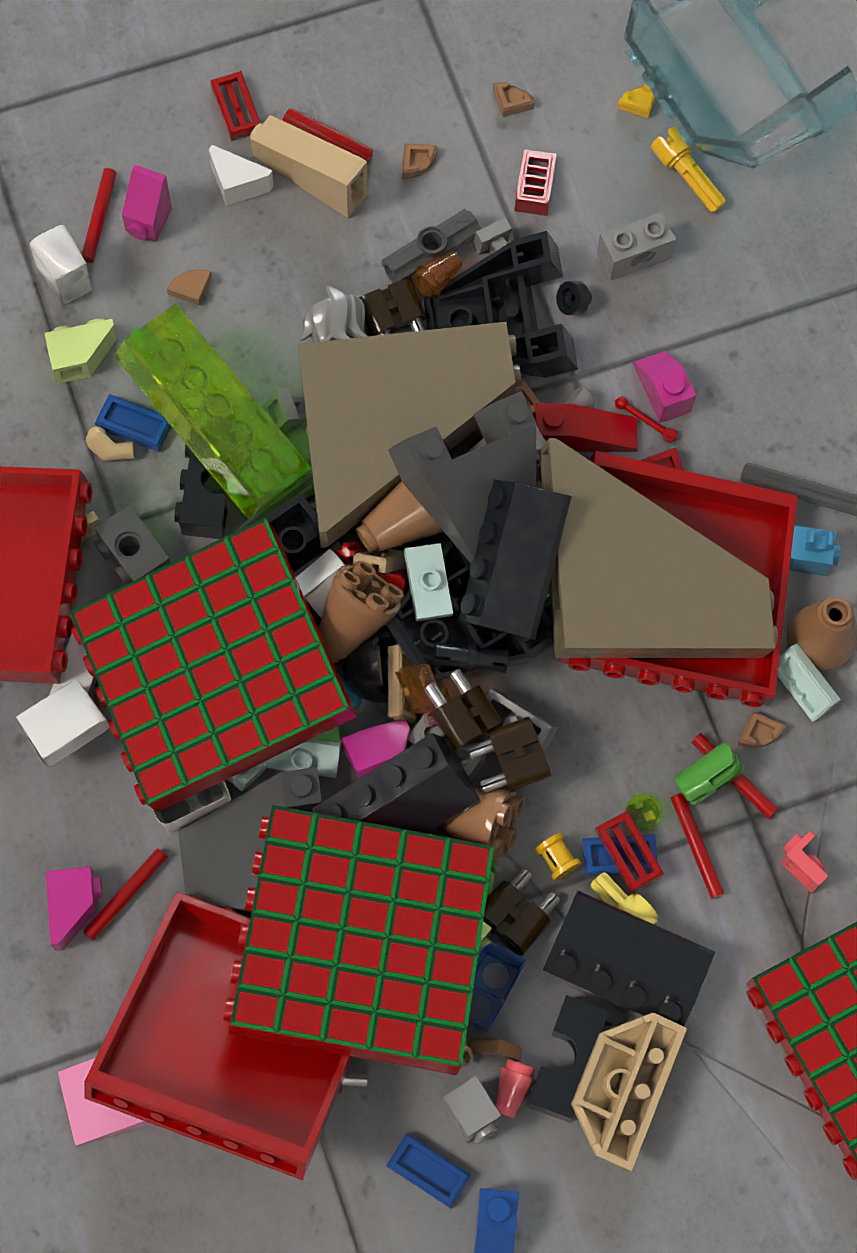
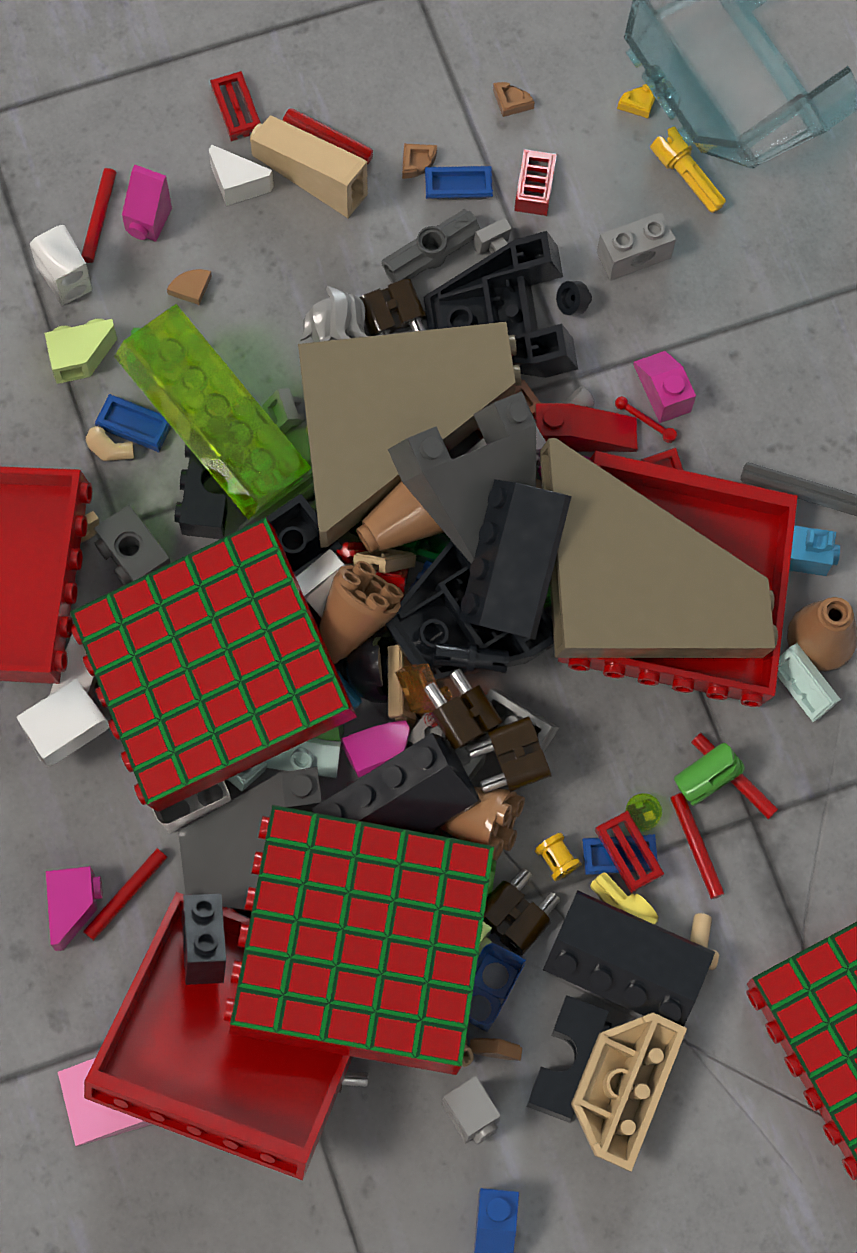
(203, 939): none -> black brick
(428, 582): light aqua plate -> none
(428, 1170): blue tile -> none
(435, 274): clear orange cone -> none
(458, 182): none -> blue tile
(513, 1086): coral cone -> none
(700, 934): none -> tan arm
(760, 731): medium nougat tile -> none
(803, 867): coral bracket -> none

